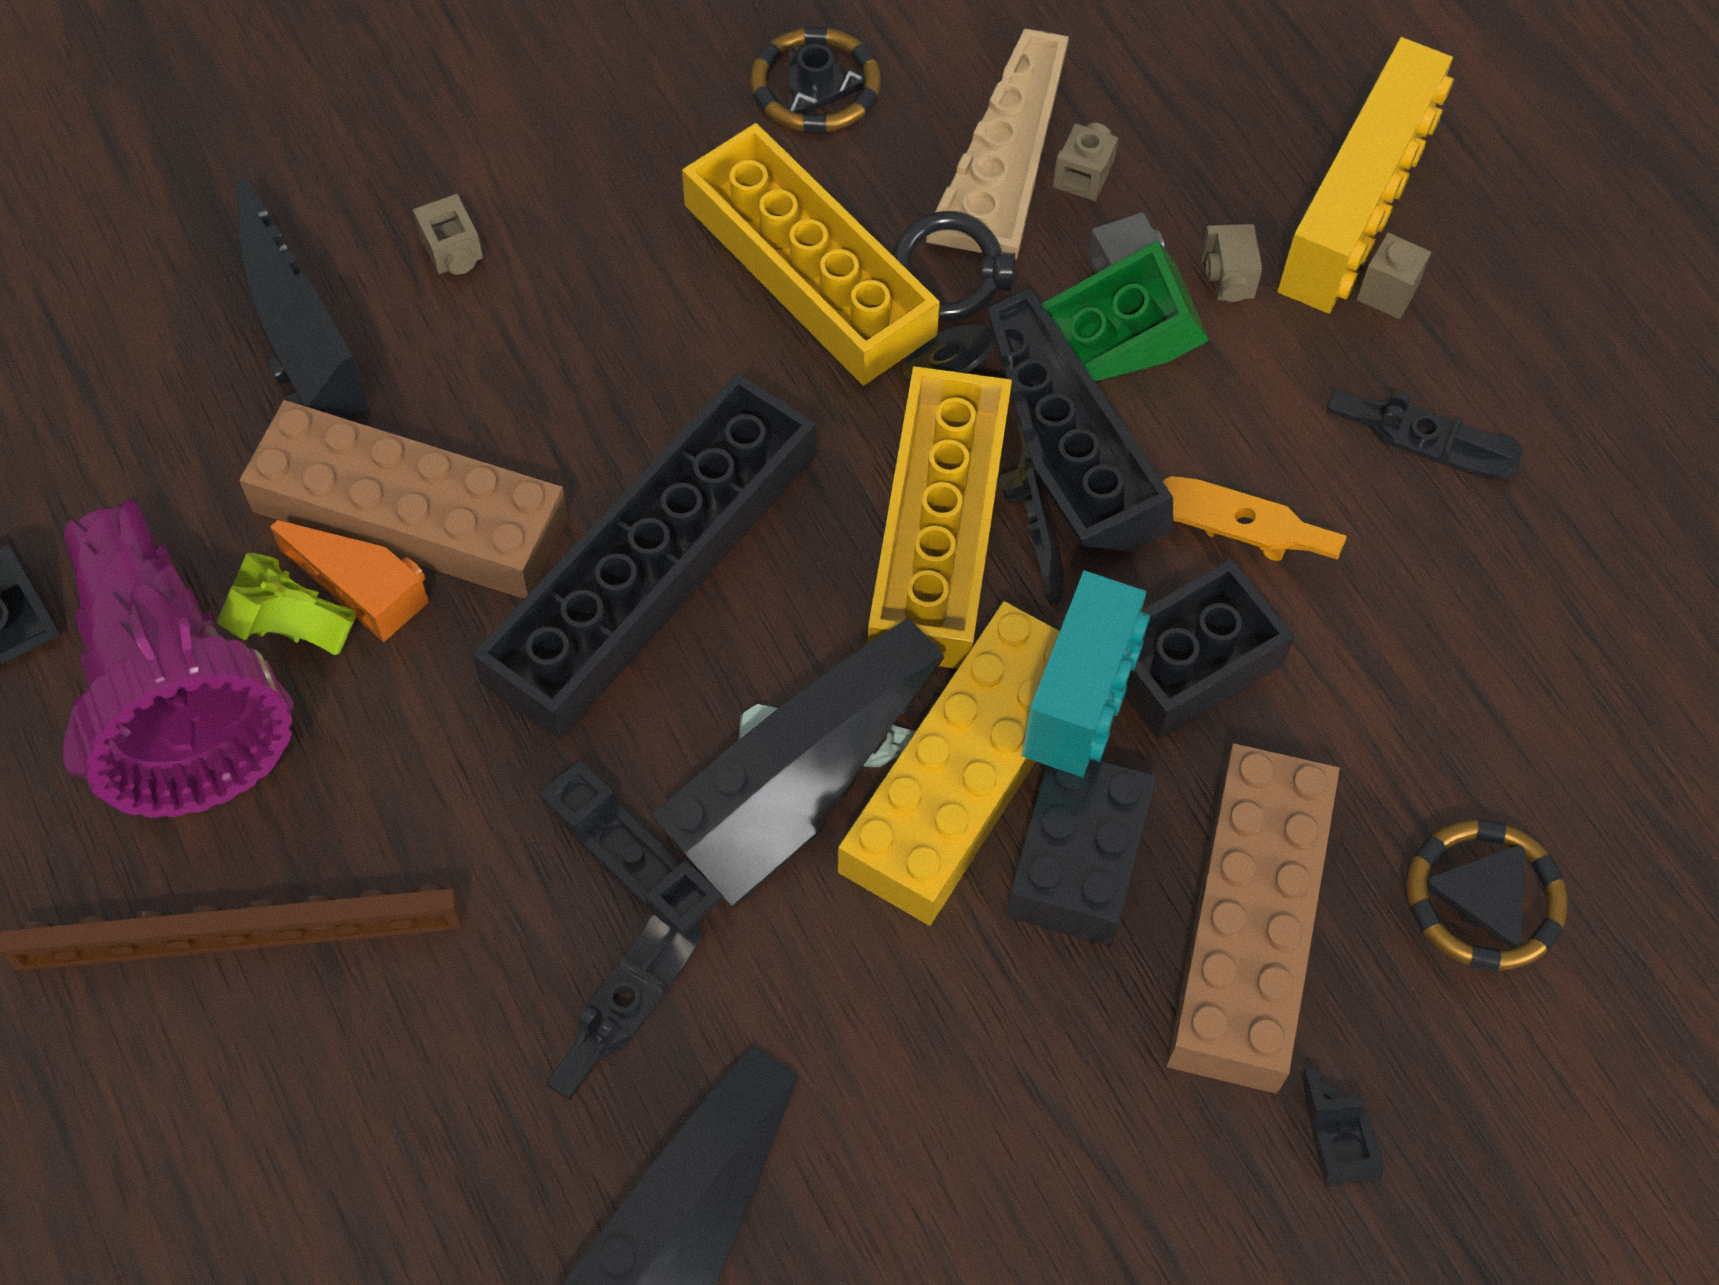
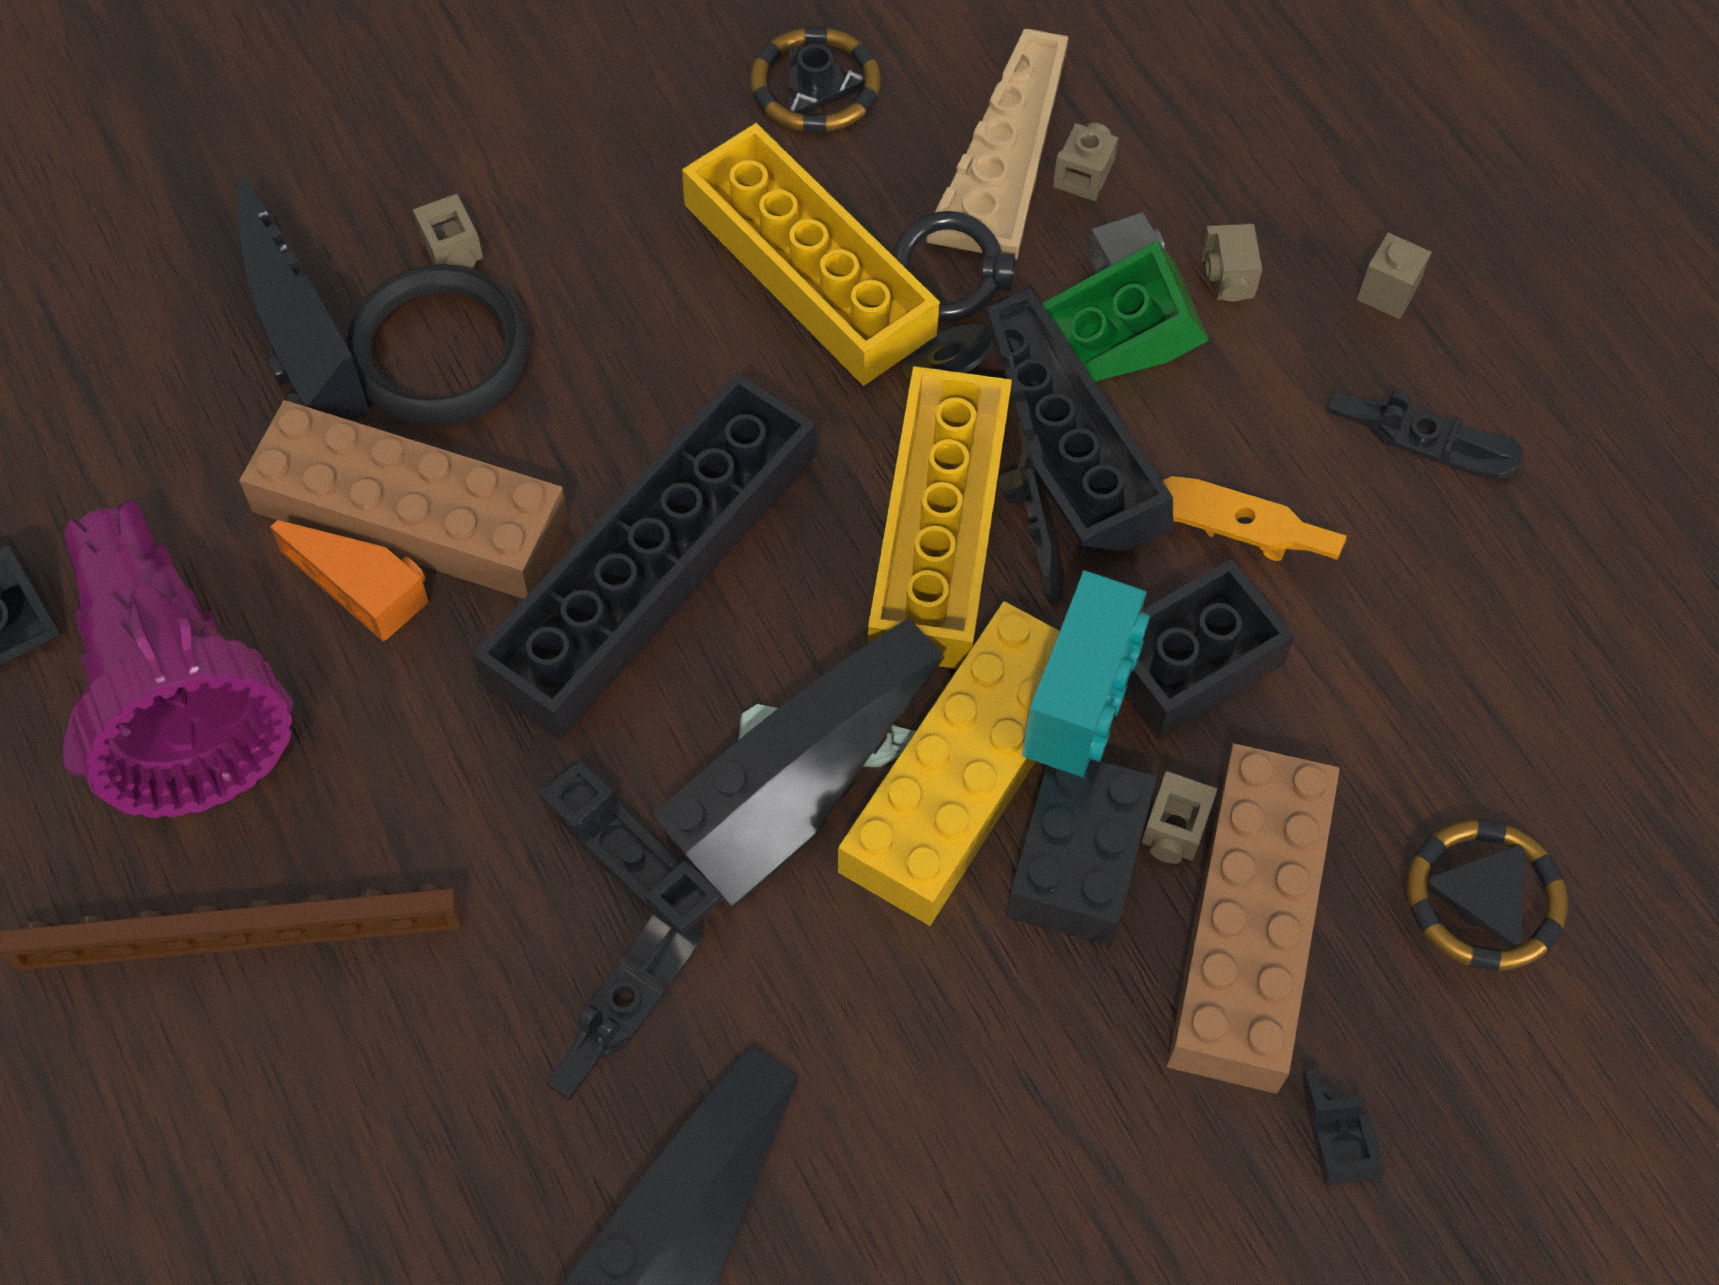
(270, 602): lime piece -> none
(426, 281): none -> black tyre
(1184, 804): none -> dark tan brick
(1367, 176): yellow brick -> none

